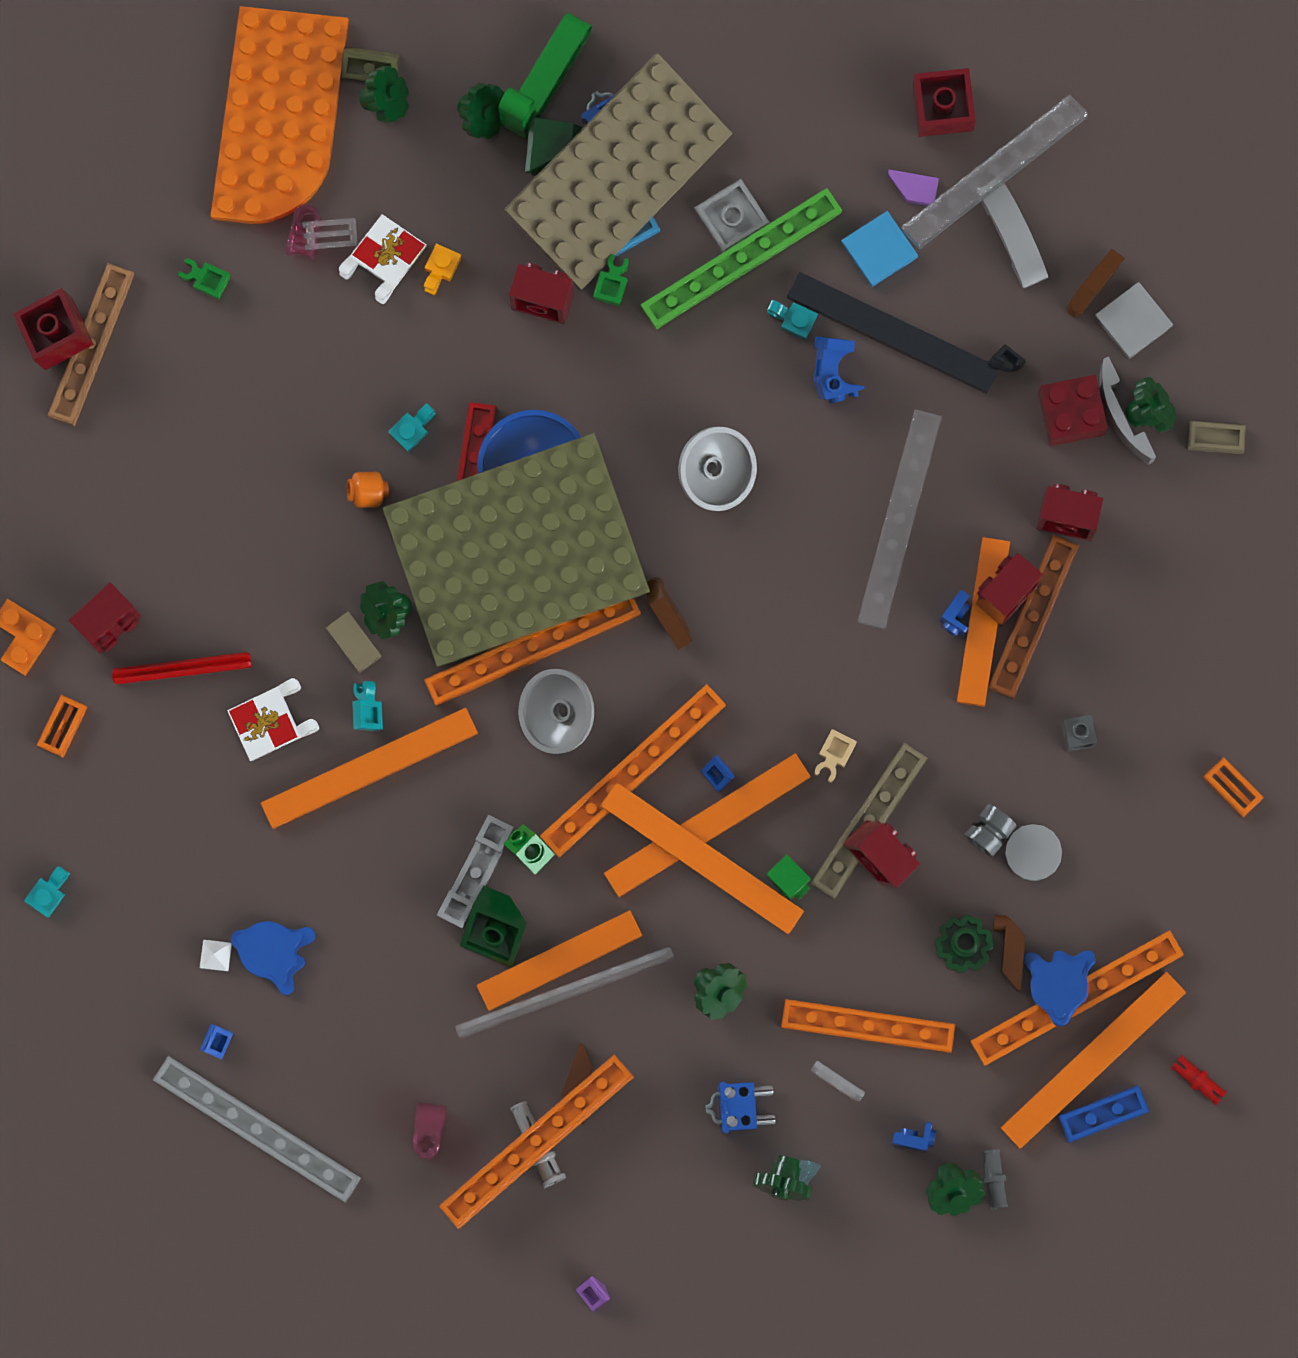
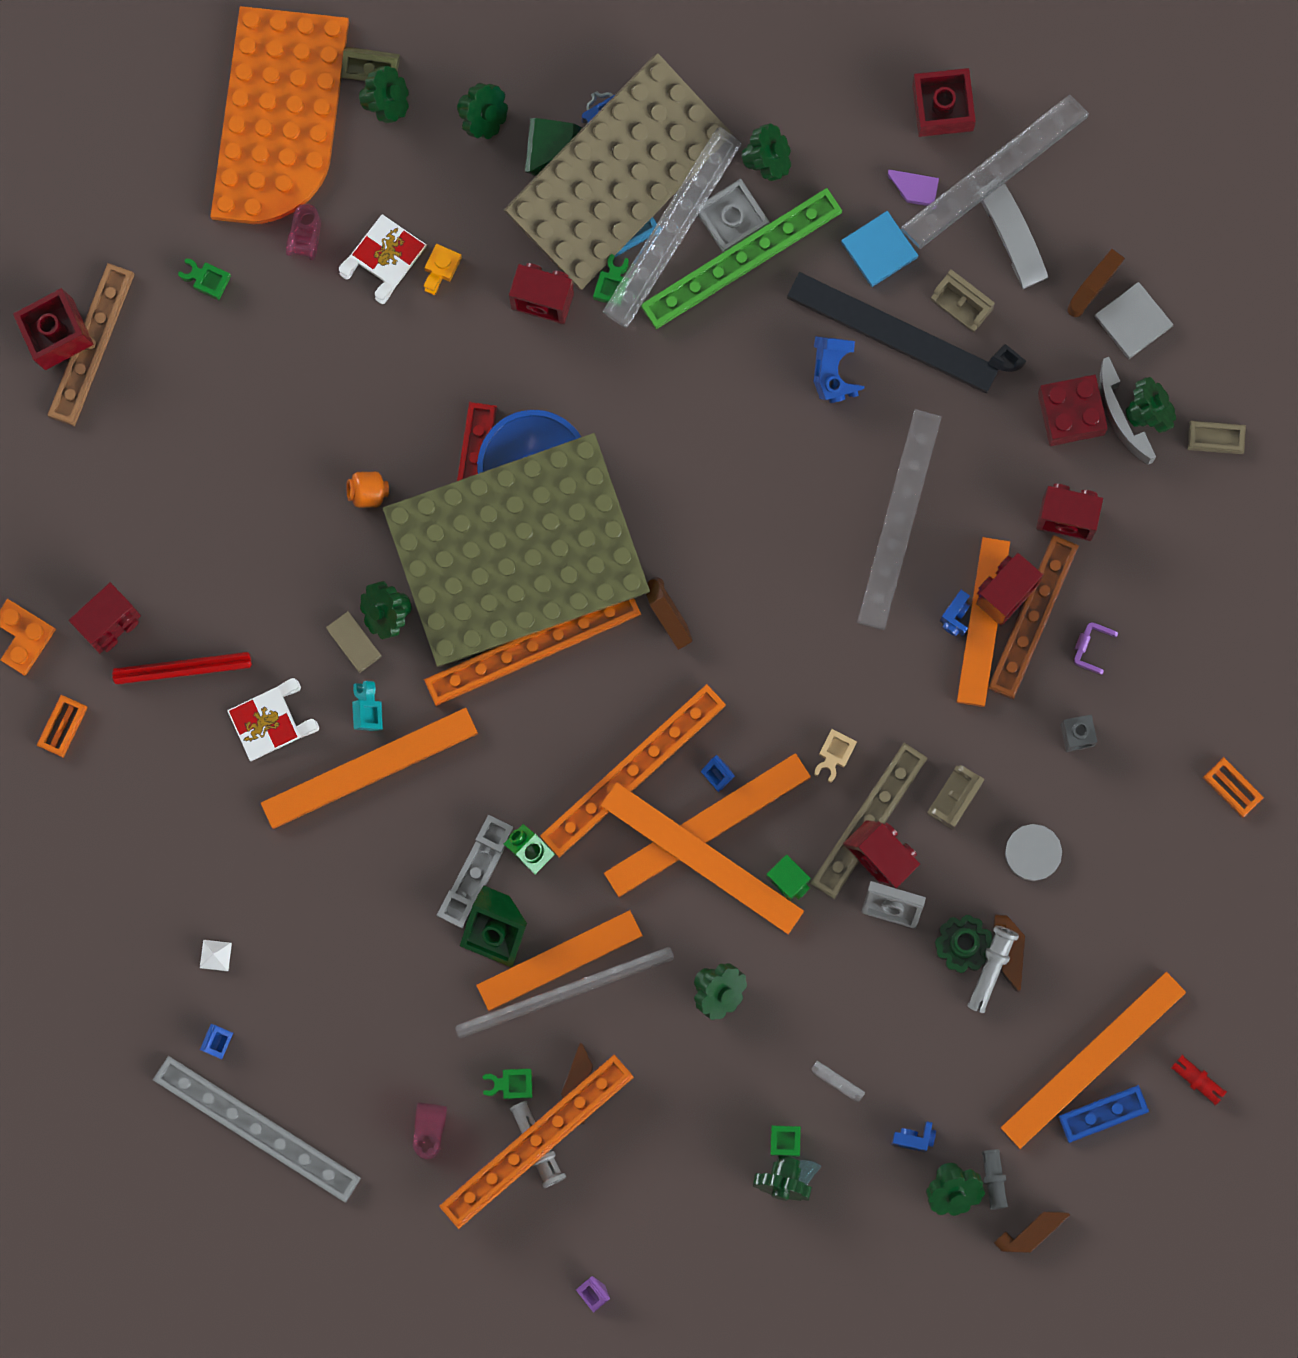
(46, 895): teal plate -> none
(271, 952): blue tile -> none
(310, 235): clear tile -> none
(410, 430): teal plate -> none
(514, 1084): none -> green plate
(543, 711): light grey dish -> none
(545, 77): green beam -> none
(672, 227): none -> clear tile
(731, 472): light grey dish -> none
(734, 1106): blue piece -> none
(768, 152): none -> dark green plant
(785, 1141): none -> green brick
(796, 320): teal plate -> none
(868, 1026): orange tile -> none
(893, 905): none -> light grey tile
(955, 796): none -> dark tan hinge
(962, 301): none -> dark tan hinge
(990, 830): dark grey wheel -> none
(996, 957): none -> light grey pin
(1032, 1234): none -> reddish brown piece
(1059, 984): blue tile -> none
(1082, 644): none -> medium lavender piece
(1101, 985): orange plate -> none

